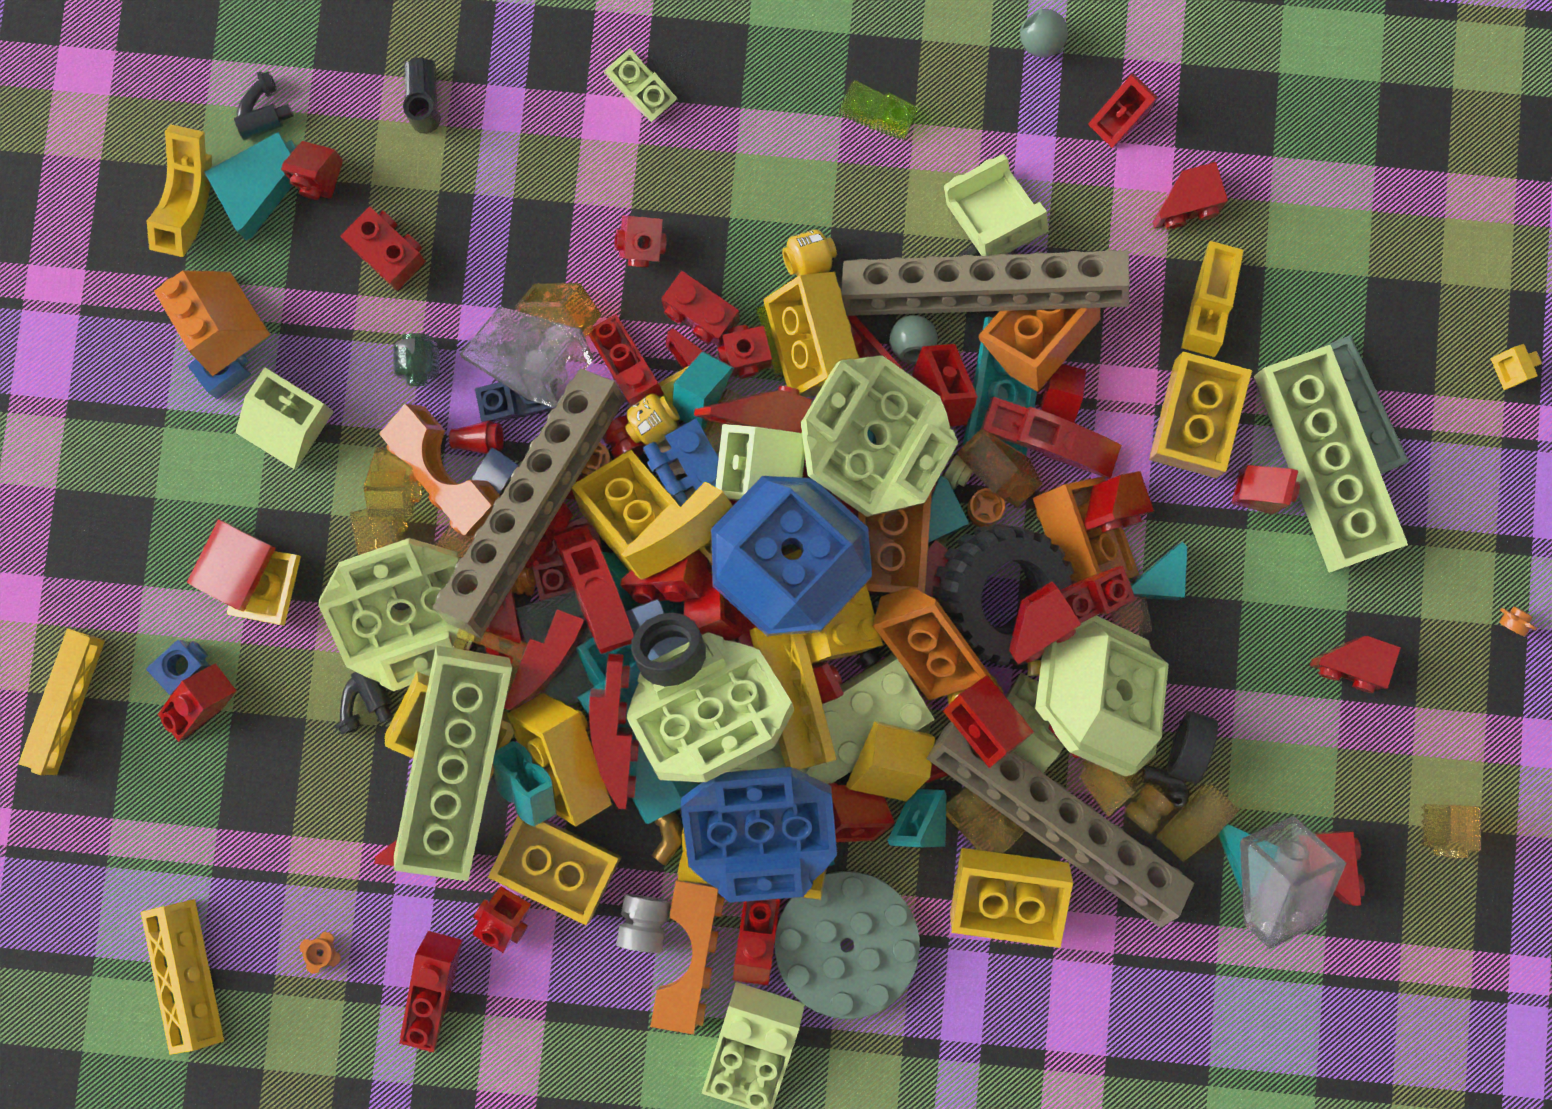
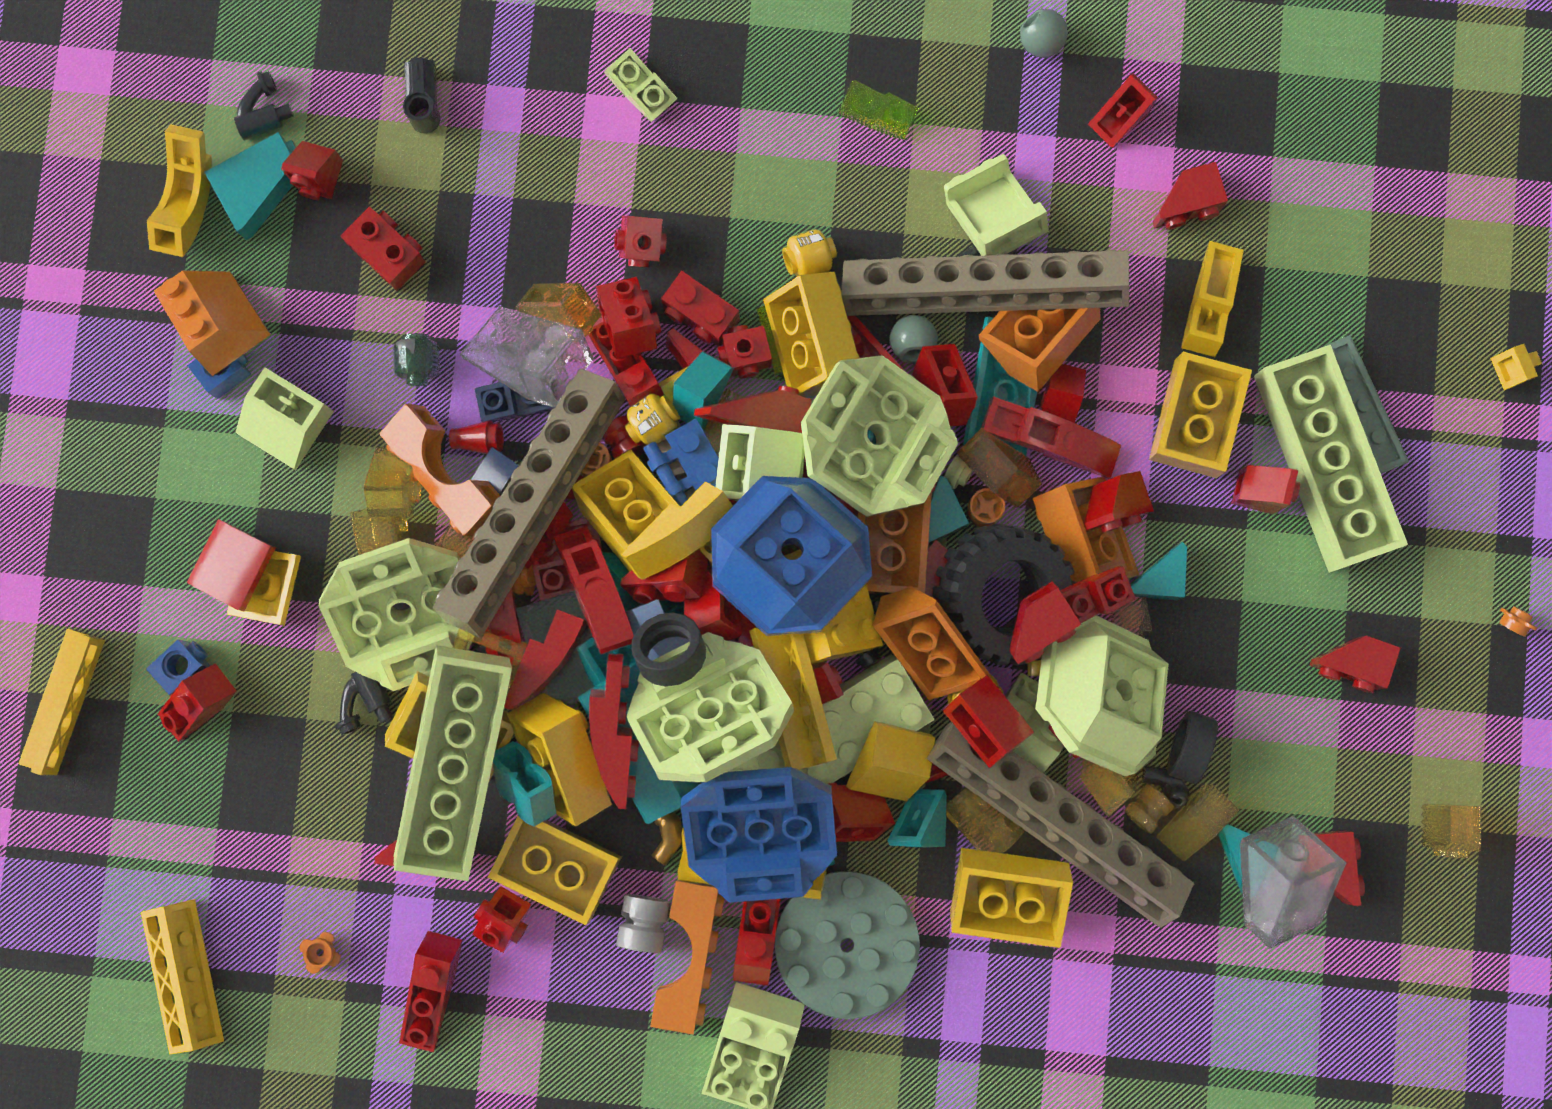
(628, 317): none -> red brick

